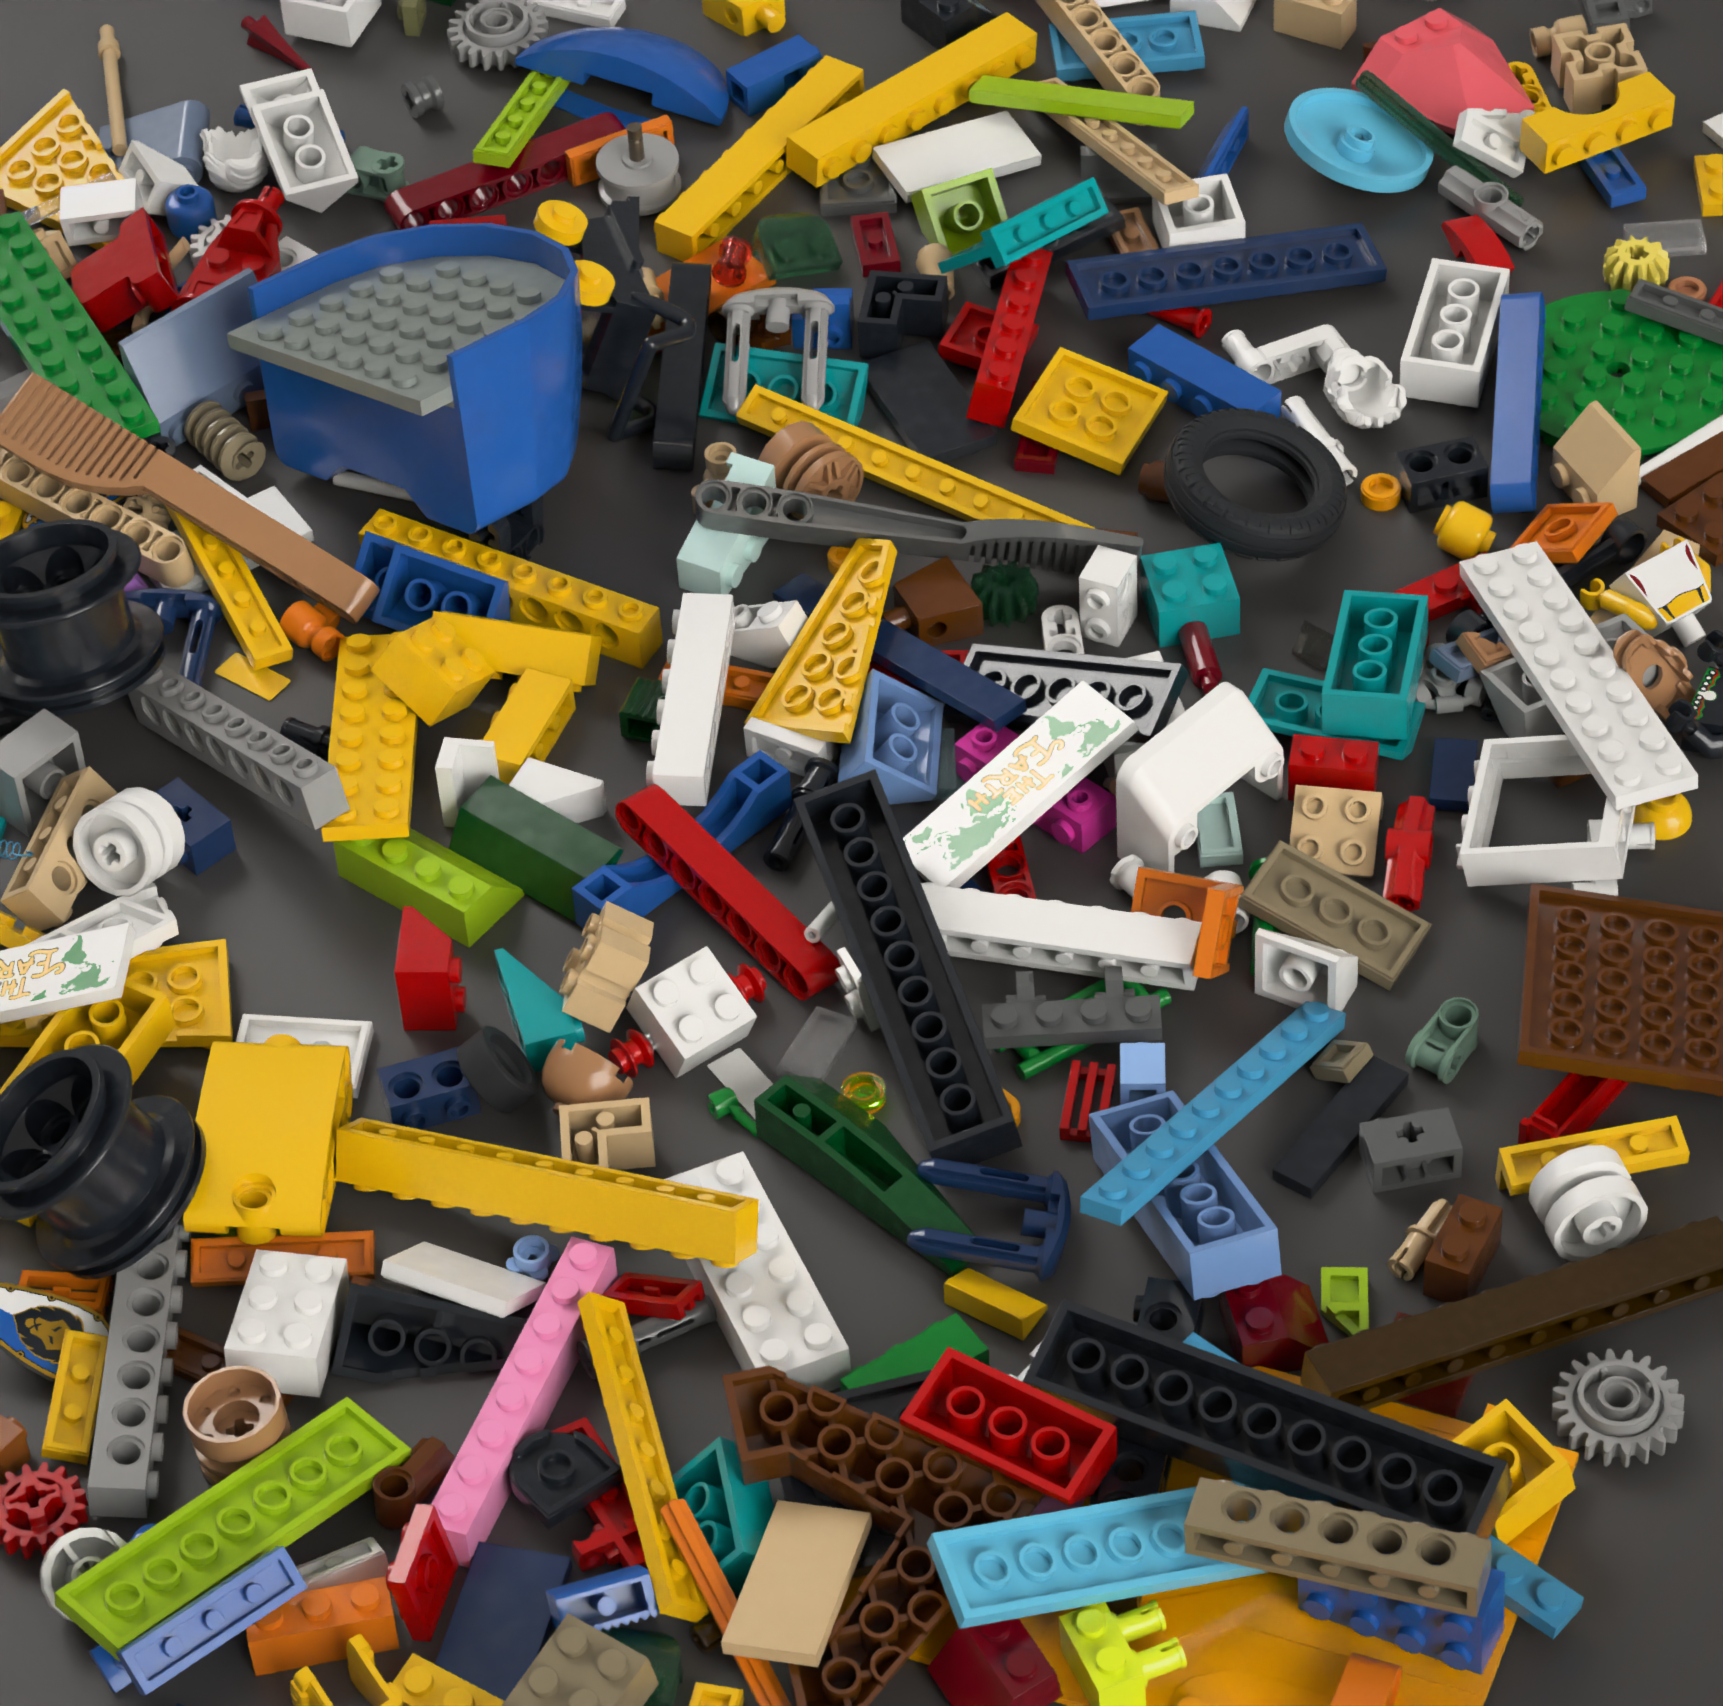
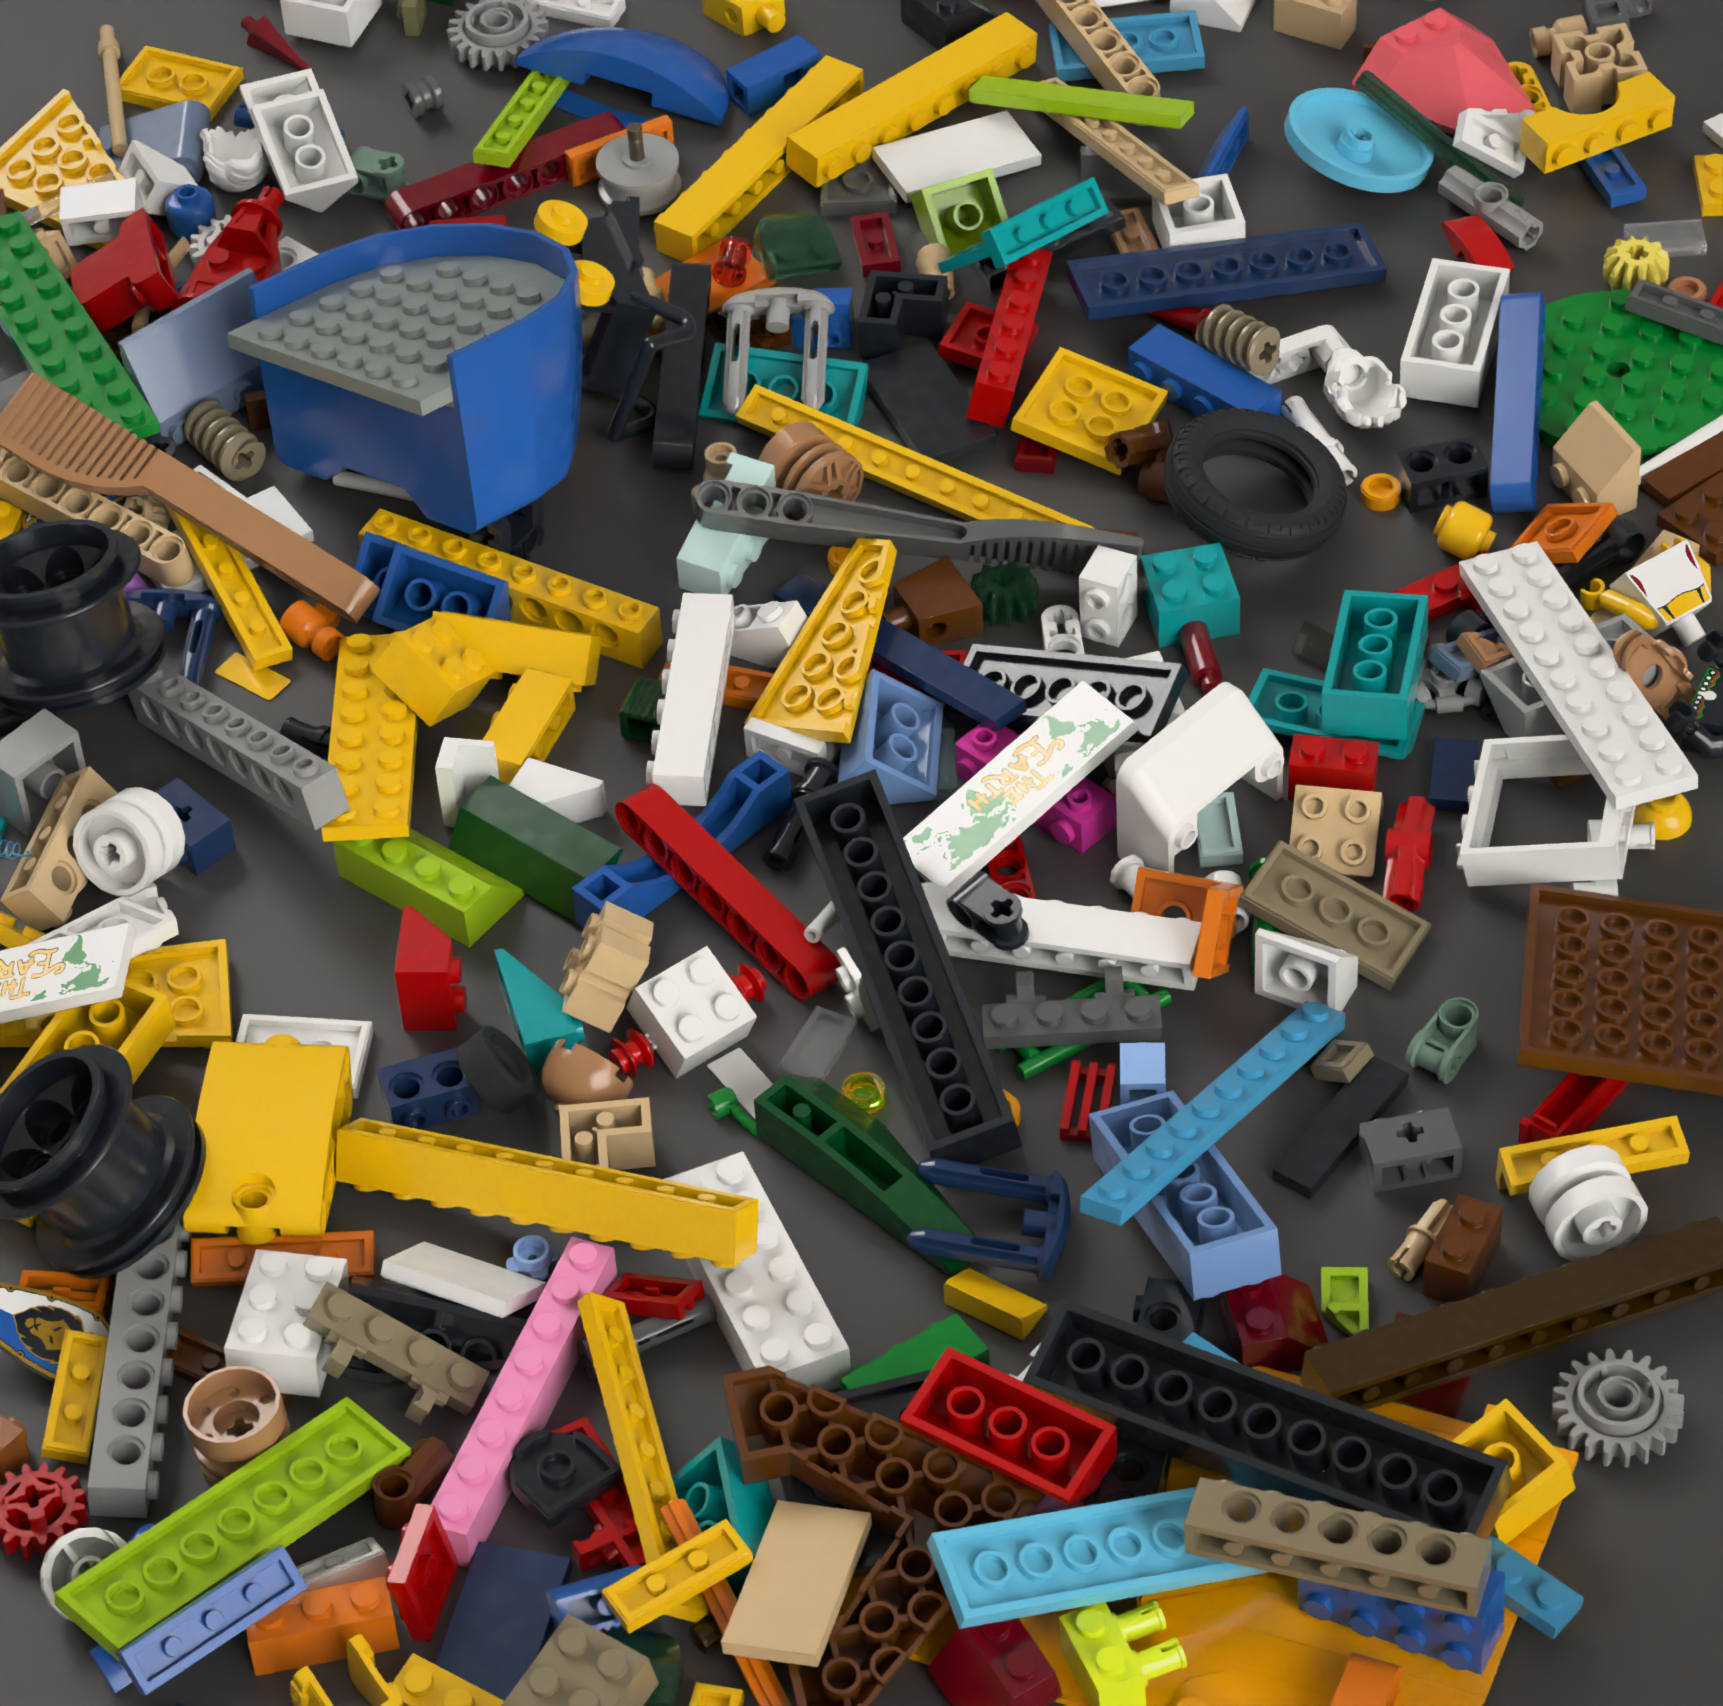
(168, 77): none -> yellow tile
(372, 1335): none -> dark tan hinge
(677, 1576): none -> yellow tile
(990, 912): none -> black piece
(1140, 445): none -> reddish brown piece
(1240, 339): none -> dark tan piece

